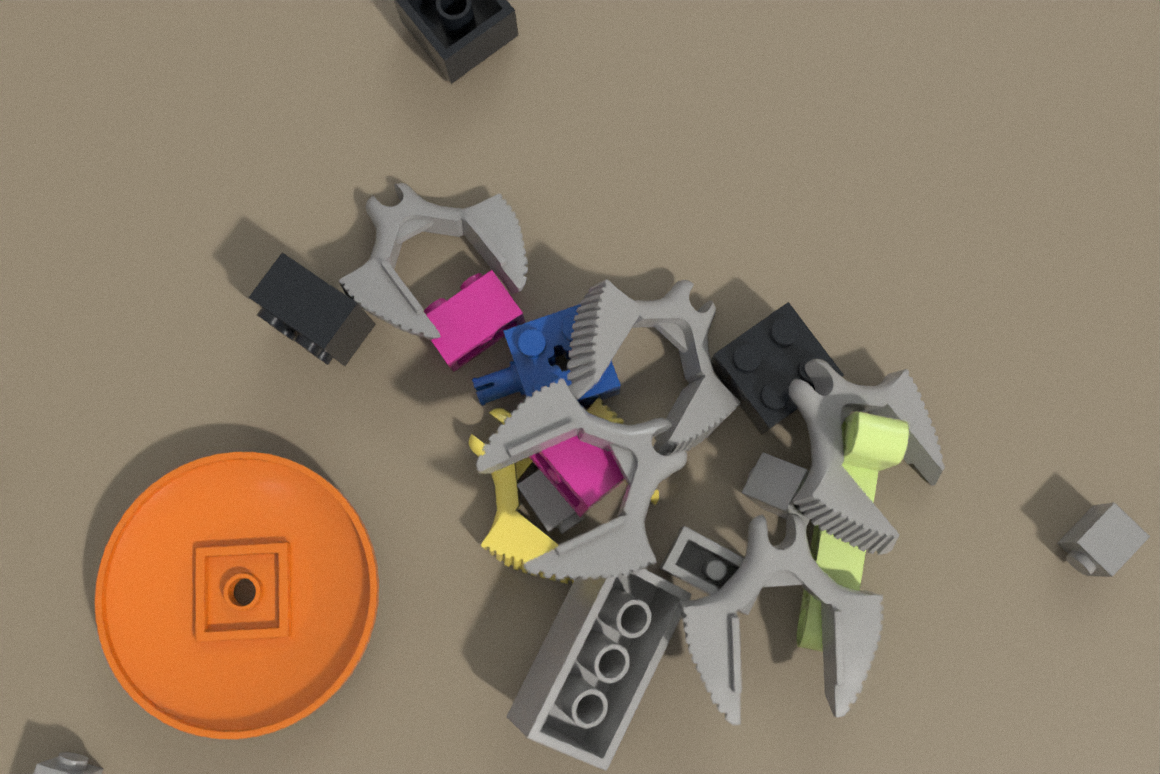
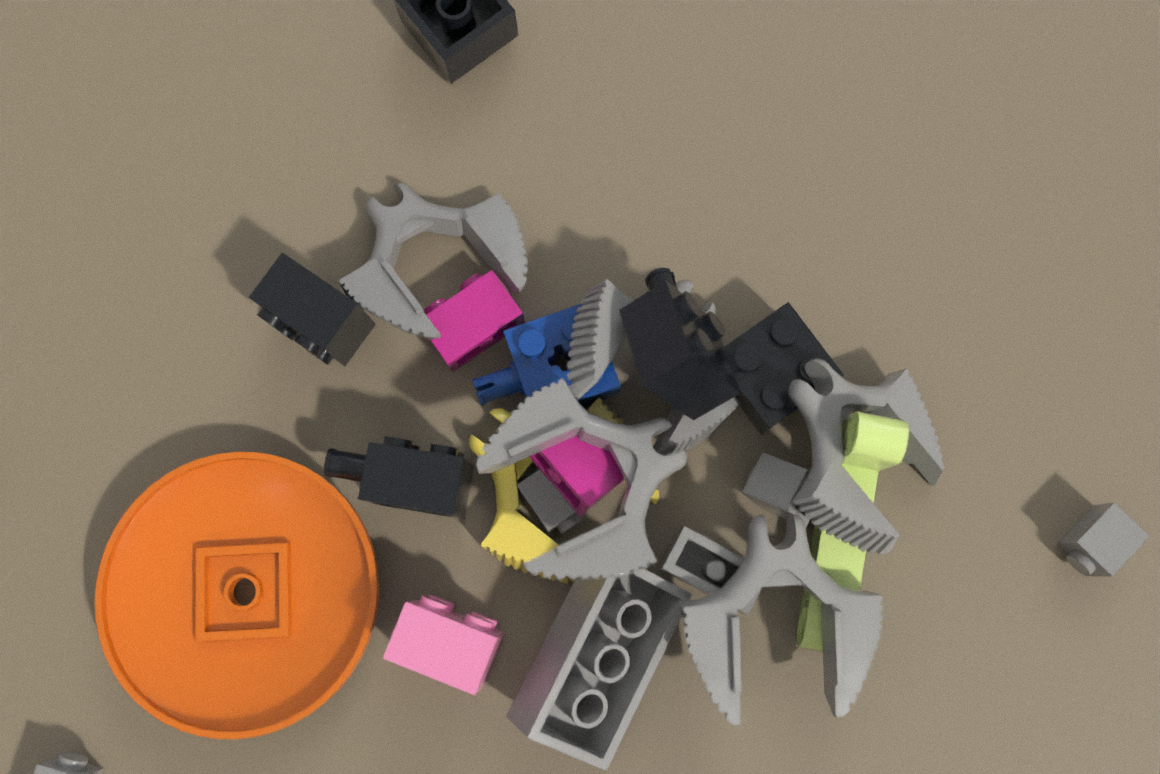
(406, 477): none -> black brick
(444, 643): none -> bright pink brick
(679, 348): none -> black brick

